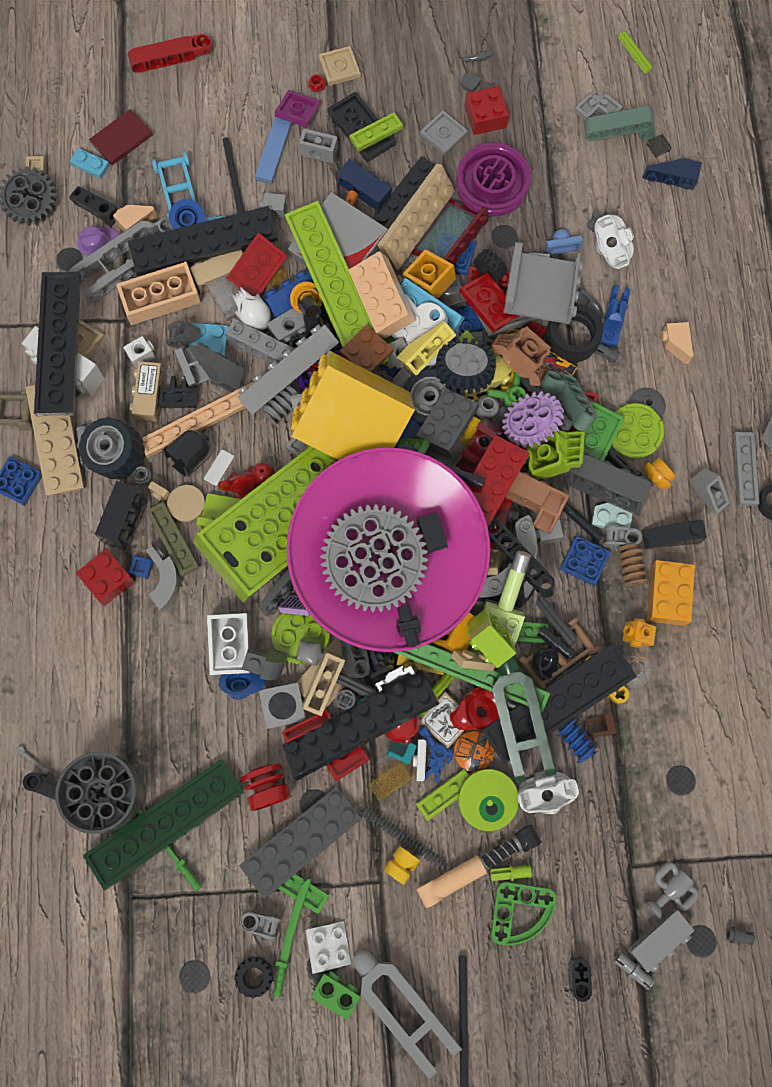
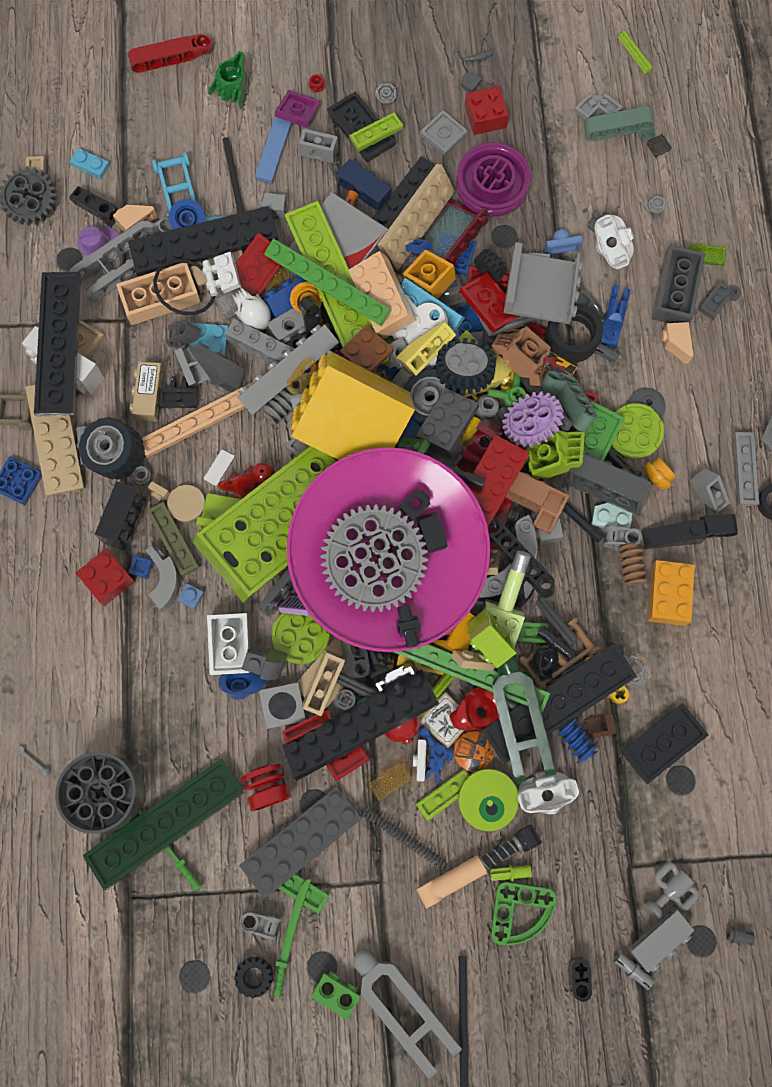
(46, 785): black piece -> none
(121, 137): dark red tile -> none
(132, 348): white brick -> none
(166, 304): none -> black piece
(188, 451): black cylinder -> none
(190, 596): none -> medium blue plate
(226, 271): none -> white plate
(231, 81): none -> green piece
(300, 376): none -> clear yellow plate
(309, 653): light grey piece -> none
(328, 282): none -> bright green plate
(328, 947): white hinge -> none
(339, 66): tan tile -> none
(384, 89): none -> light grey plate
(401, 752): teal panel -> none
(401, 865): yellow wheel -> none
(406, 508): none -> black brick
(418, 246): none -> blue tile
(585, 560): blue tile -> none
(639, 633): light orange brick -> none
(656, 204): none -> light grey plate
(664, 743): none -> black plate
(678, 173): dark blue slope -> none
(678, 285): none -> dark grey brick
(714, 254): none -> clear neon green tile
(718, 299): none -> dark grey hinge
(720, 525): none -> black beam

